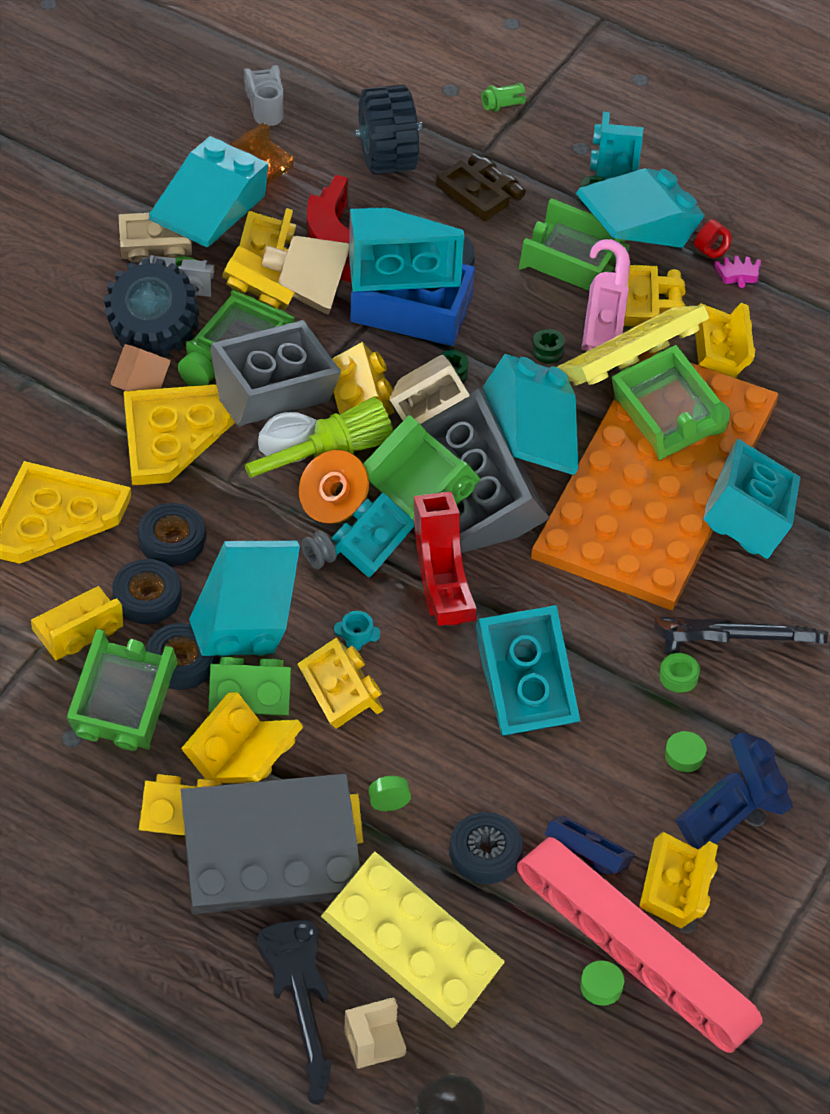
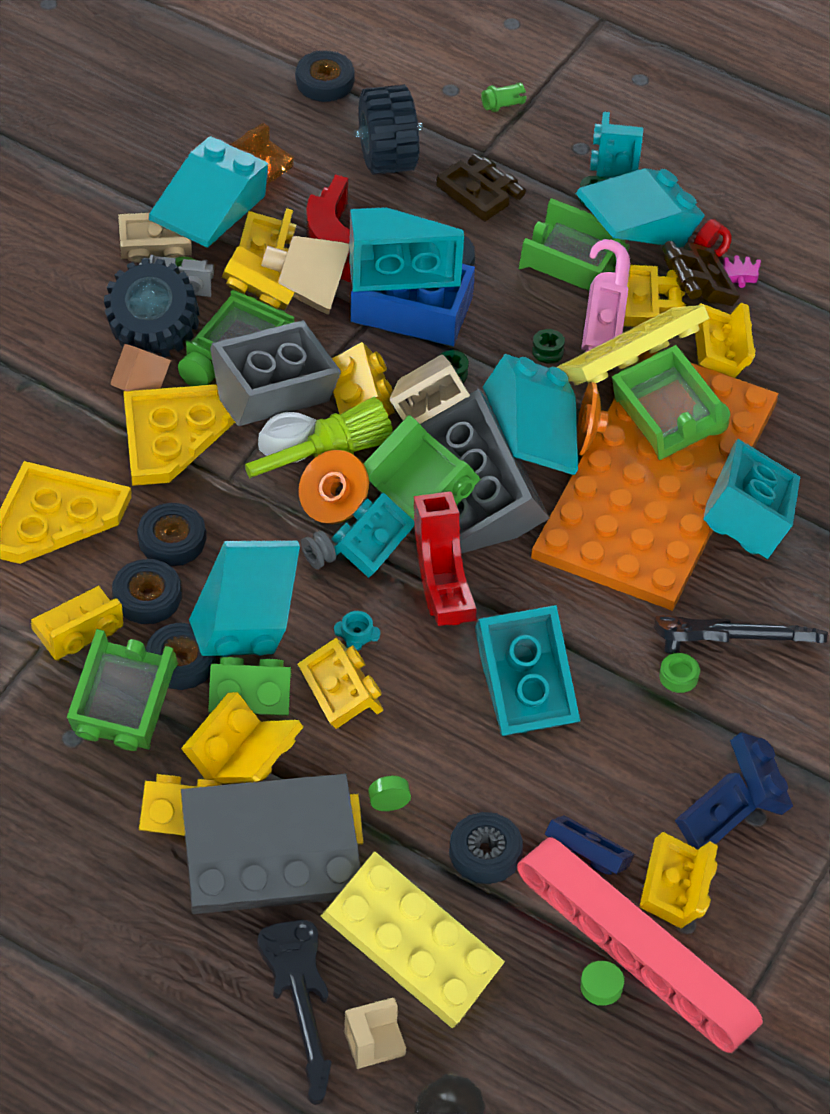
(265, 94): light grey piece -> none
(312, 80): none -> black bush
(590, 418): none -> orange dish
(685, 751): bright green tile -> none
(700, 273): none -> dark brown plate

